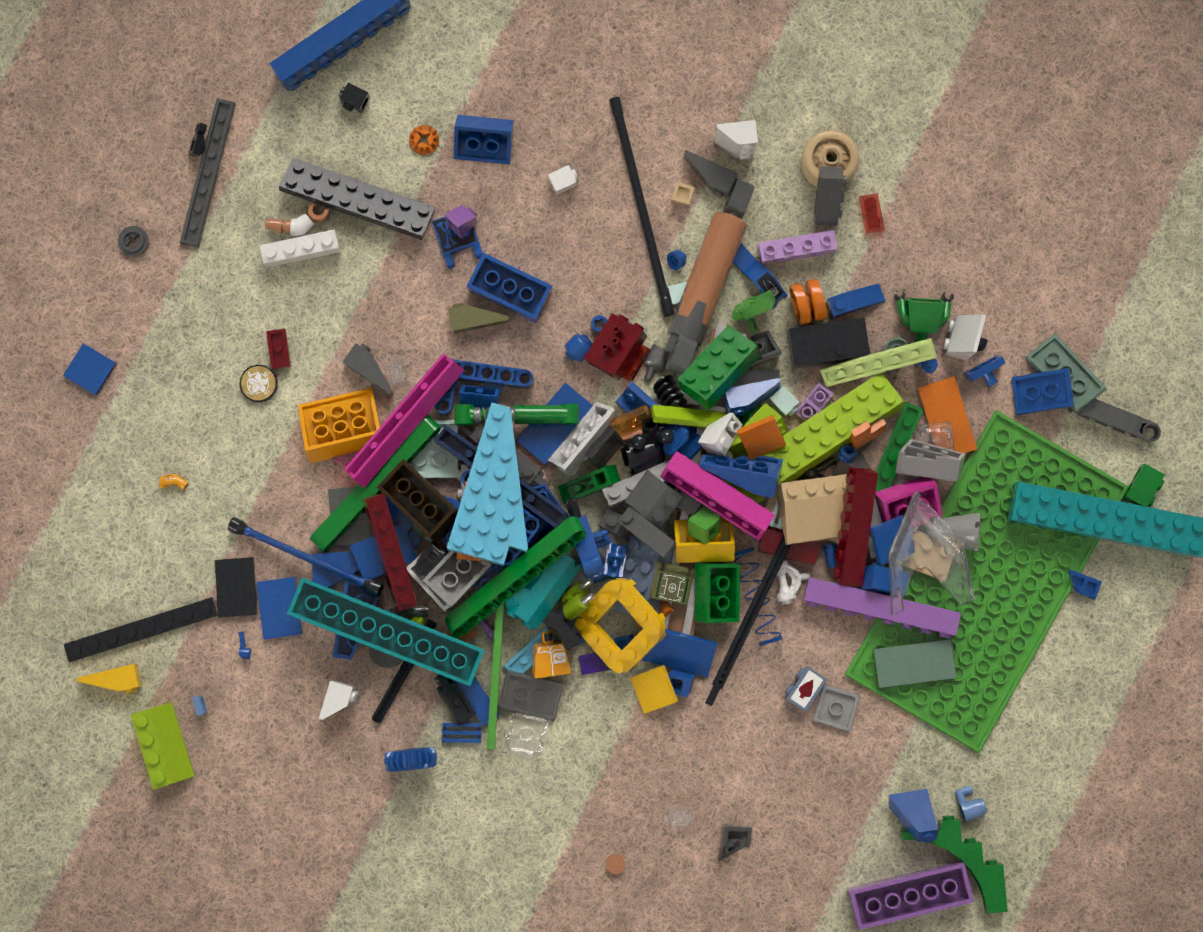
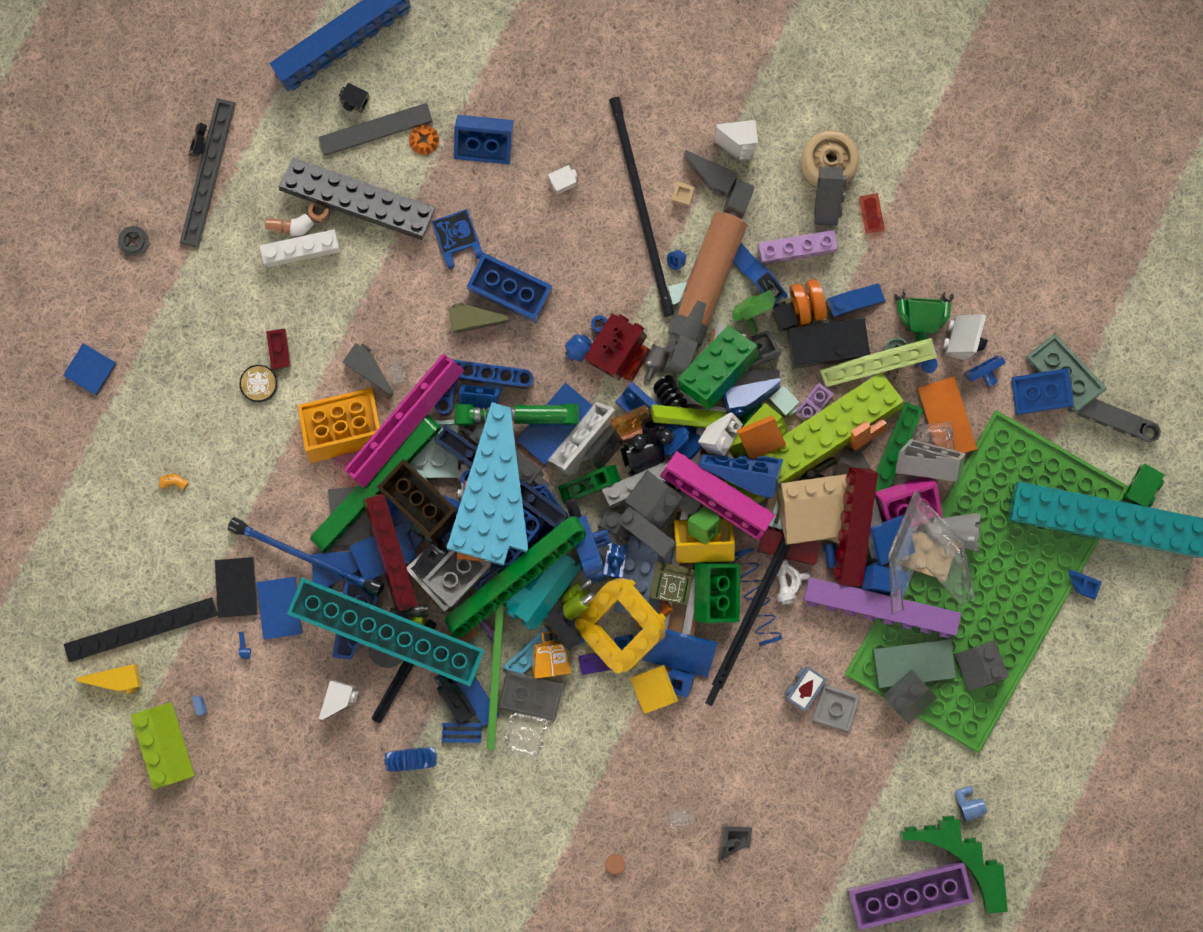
(375, 129): none -> dark grey tile
(461, 220): medium lavender slope -> none
(784, 316): none -> black brick
(846, 454): blue bush -> none
(909, 696): none -> dark grey slope
(915, 813): blue slope -> none
(981, 665): none -> dark grey slope

